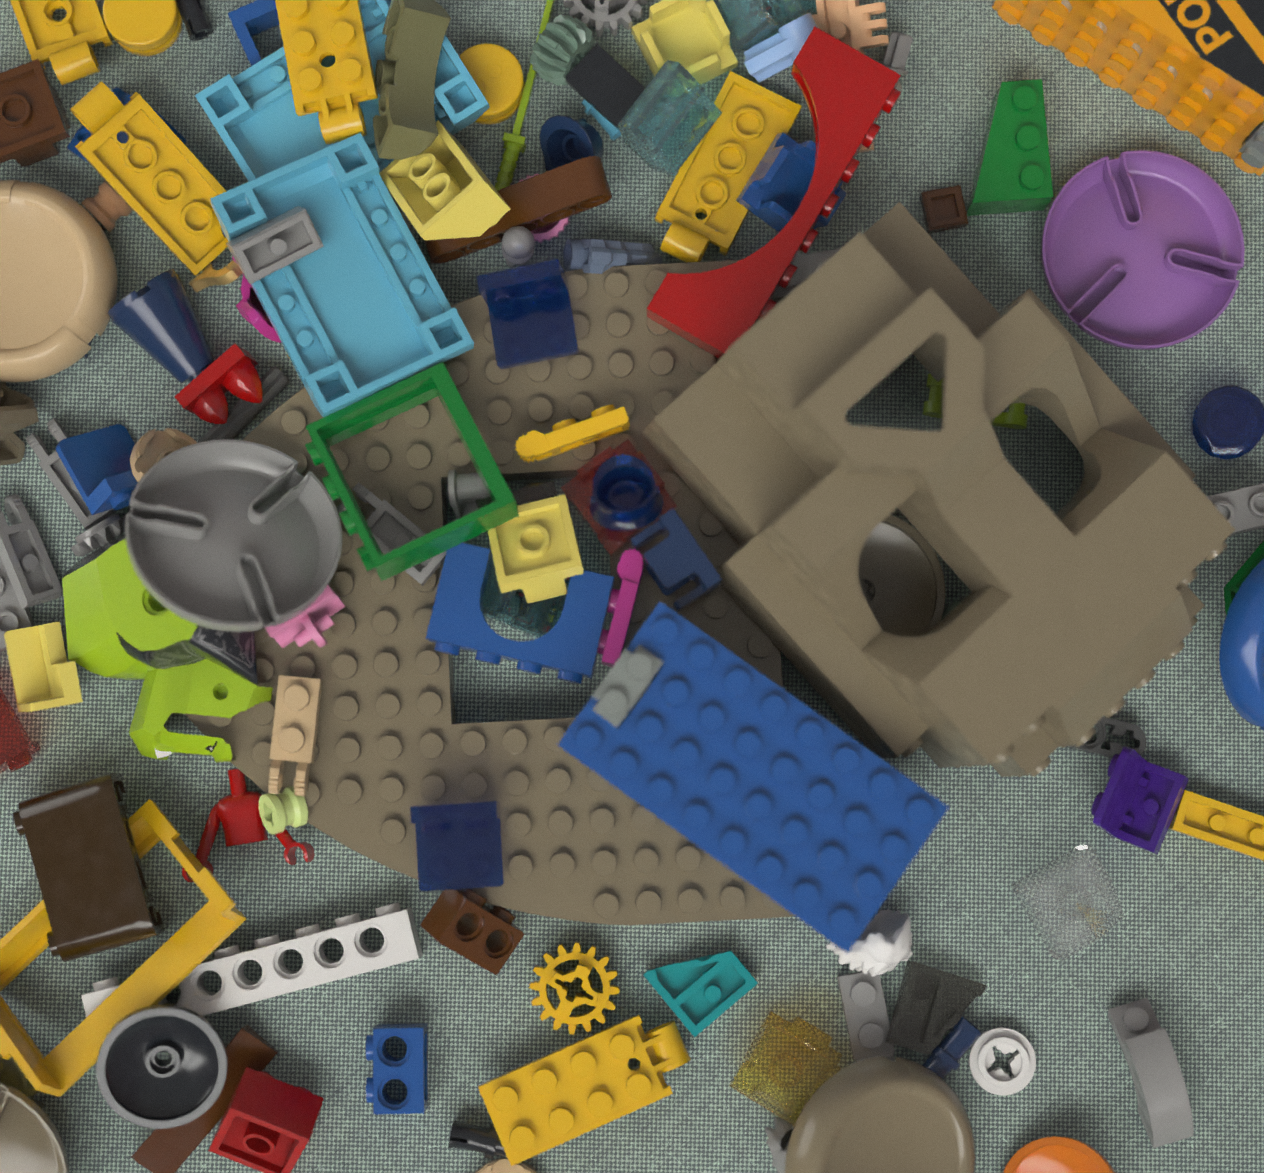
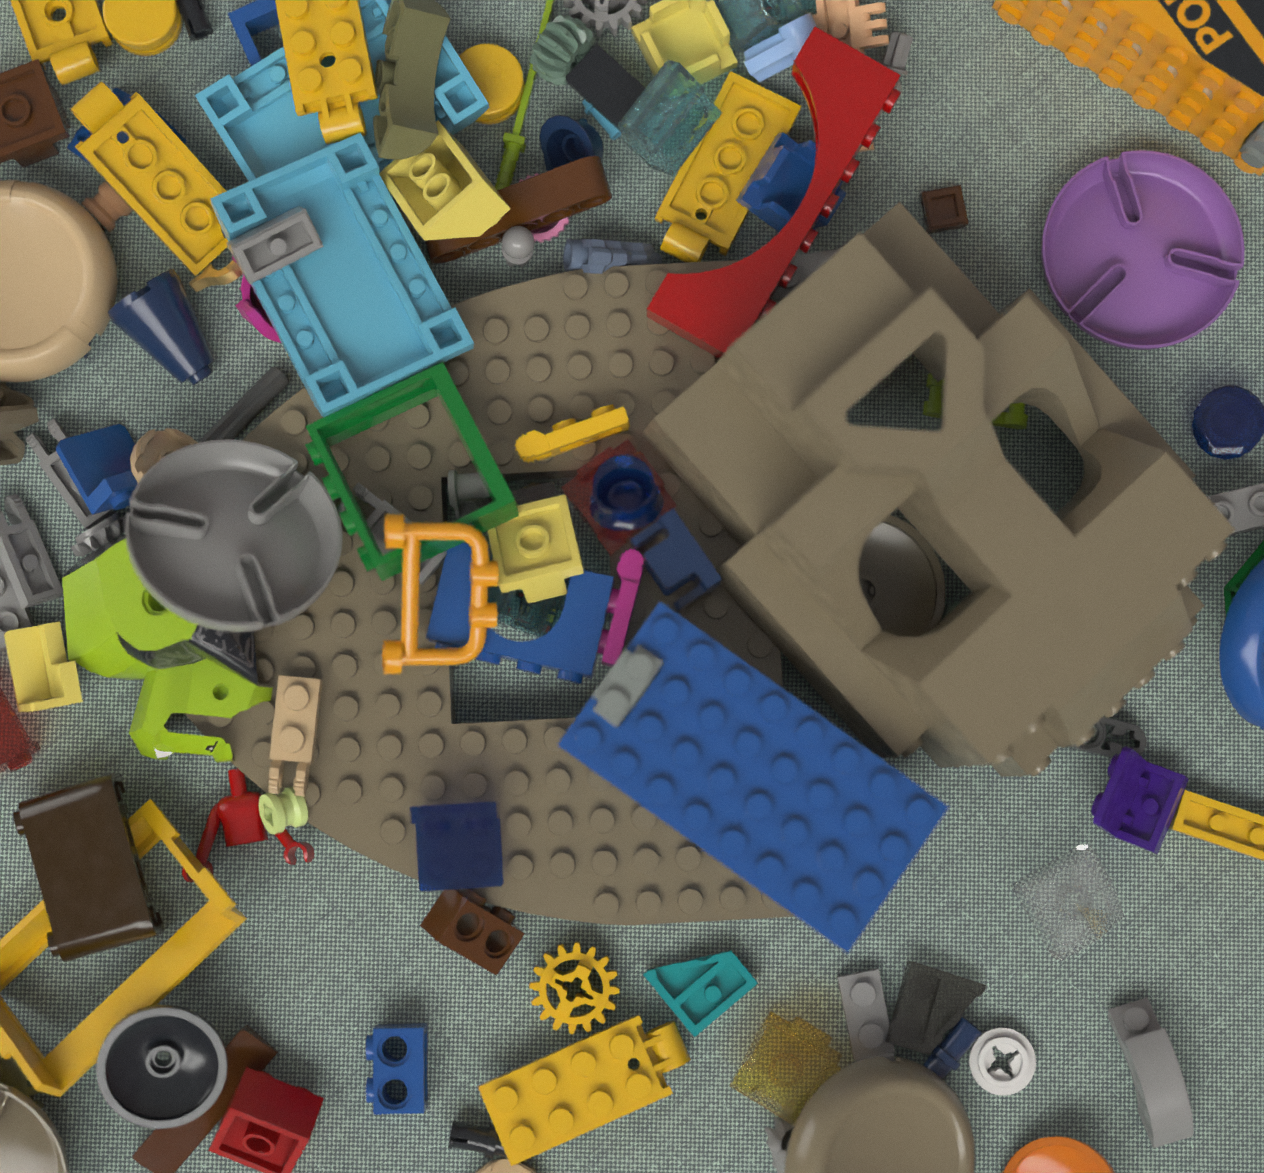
(230, 372): red tile -> none
(309, 623): bright pink hips -> none
(399, 946): white brick -> none
(481, 612): none -> light orange bar
(529, 313): clear blue bracket -> none
(880, 945): white hair -> none
(1015, 153): green wedge -> none

